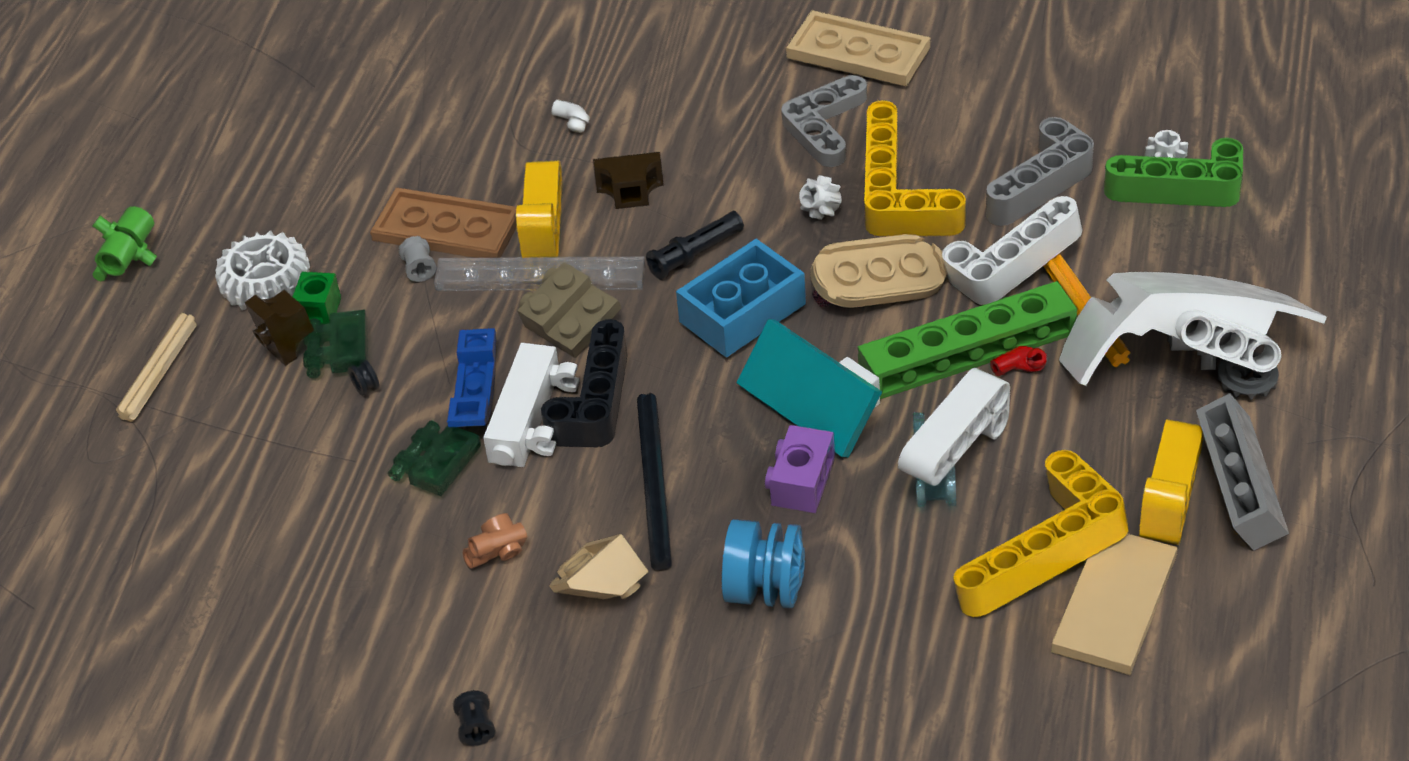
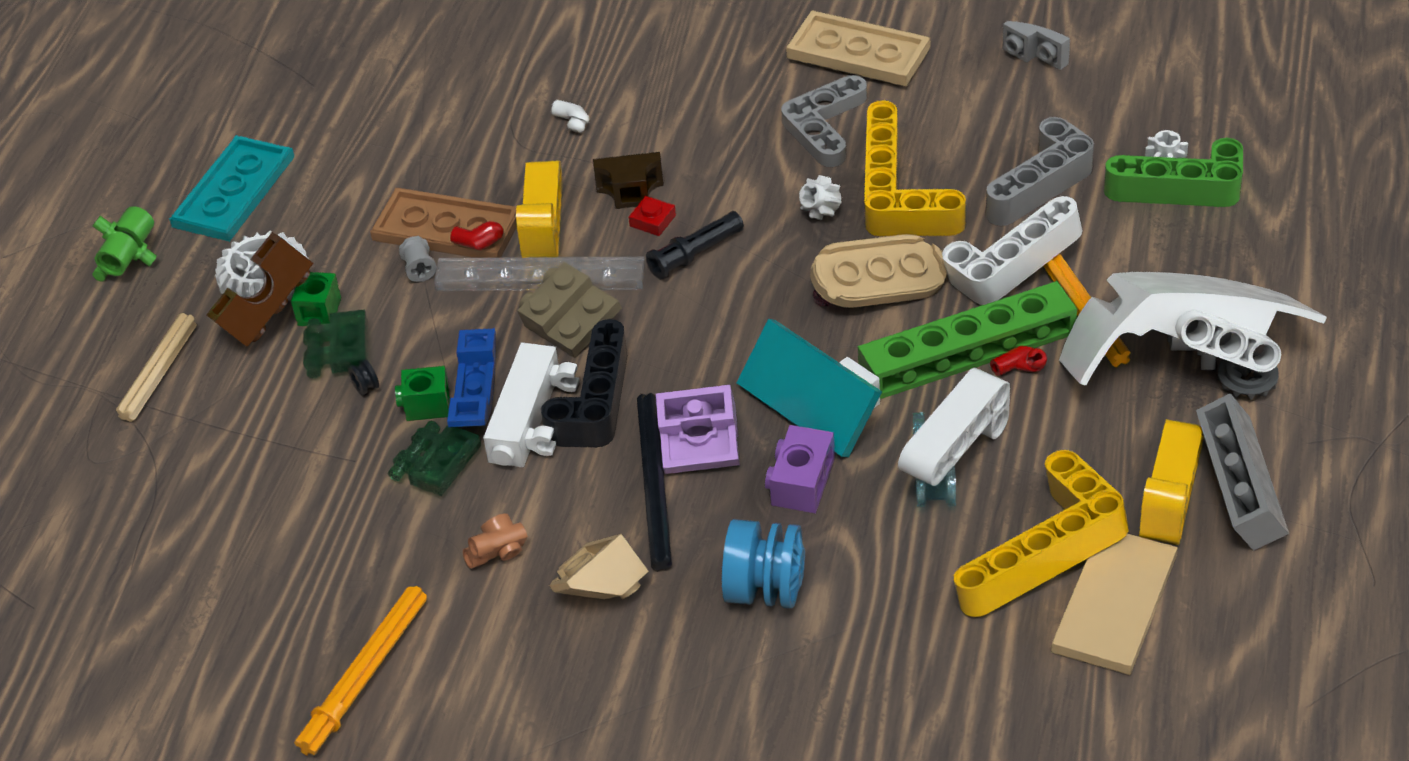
(232, 188): none -> teal tile
(279, 324): dark brown brick -> none
(282, 271): none -> reddish brown arch
(328, 716): none -> light orange axle
(424, 393): none -> green brick
(473, 718): black bush -> none
(479, 237): none -> red arm
(652, 216): none -> red plate
(698, 429): none -> lavender brick
(739, 295): dark azure brick -> none
(1033, 41): none -> light grey slope

